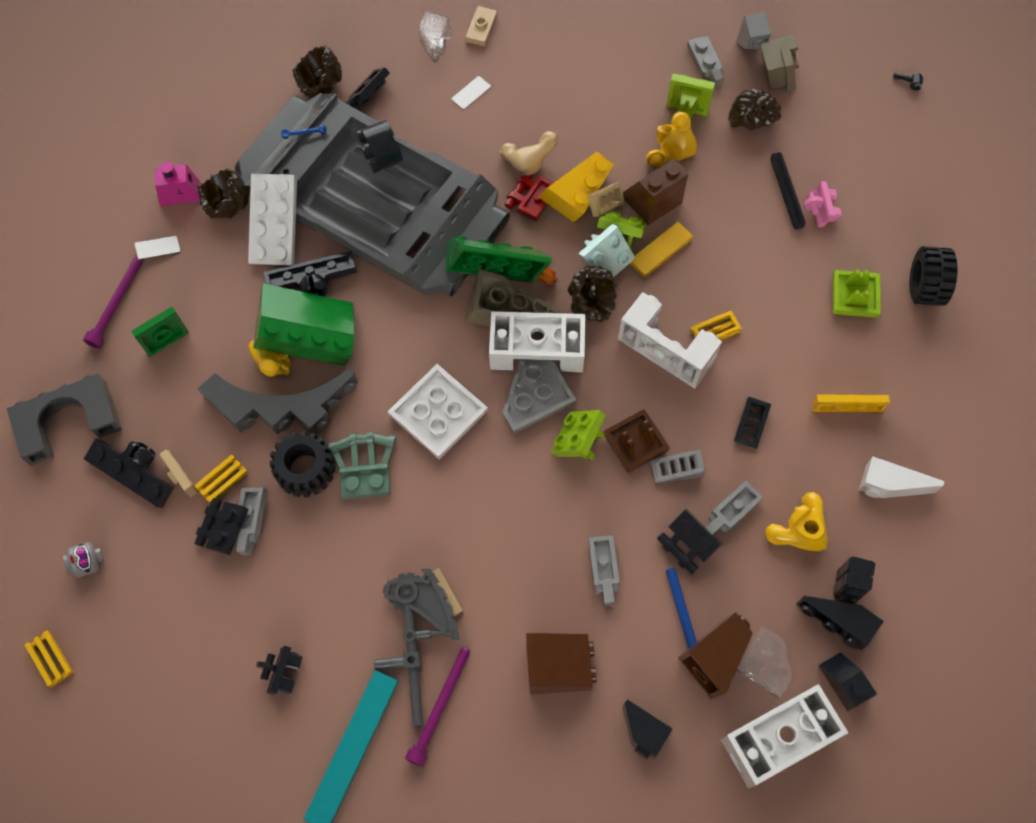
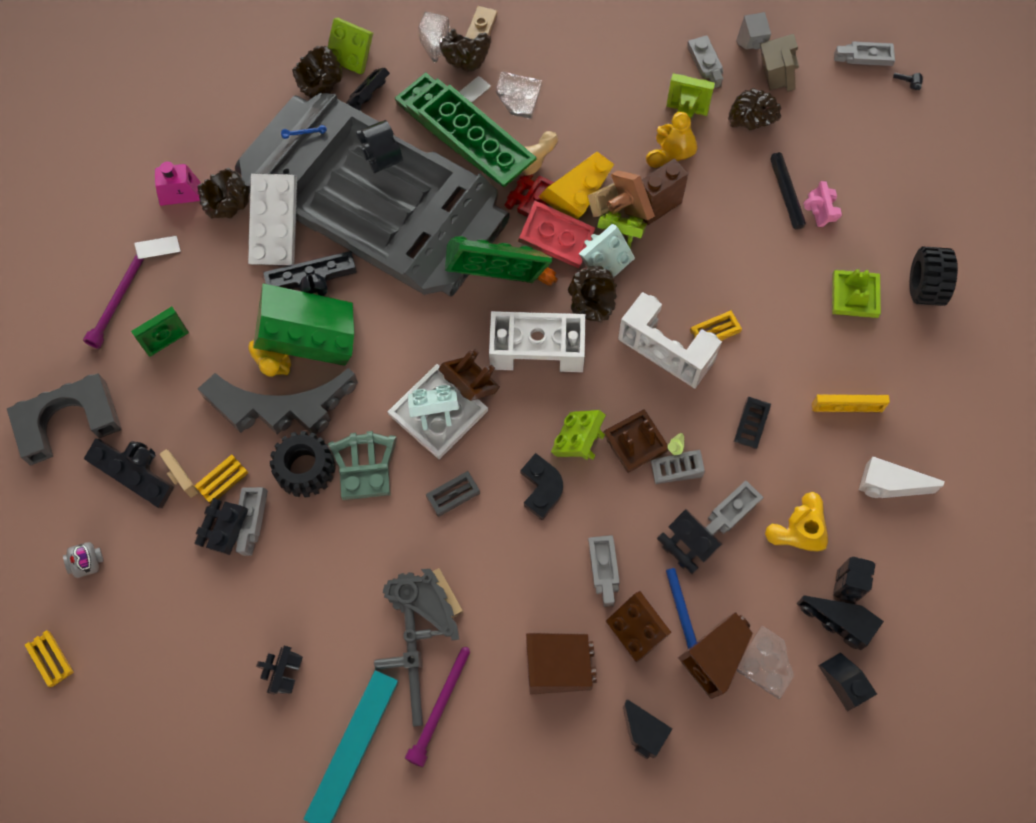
(350, 44): none -> lime plate
(433, 401): none -> light aqua plate
(456, 502): none -> dark grey tile
(465, 52): none -> dark brown hair
(465, 129): none -> green slope
(469, 377): none -> reddish brown plate
(495, 294): dark tan wedge -> none
(519, 93): none -> clear plate
(536, 394): light grey plate -> none
(548, 484): none -> black plate
(555, 234): none -> coral plate
(631, 196): none -> nougat tile
(638, 626): none -> reddish brown plate
(661, 249): yellow tile -> none
(676, 444): none -> yellowish green bar
(762, 753): white plate -> none
(866, 53): none -> light grey hinge

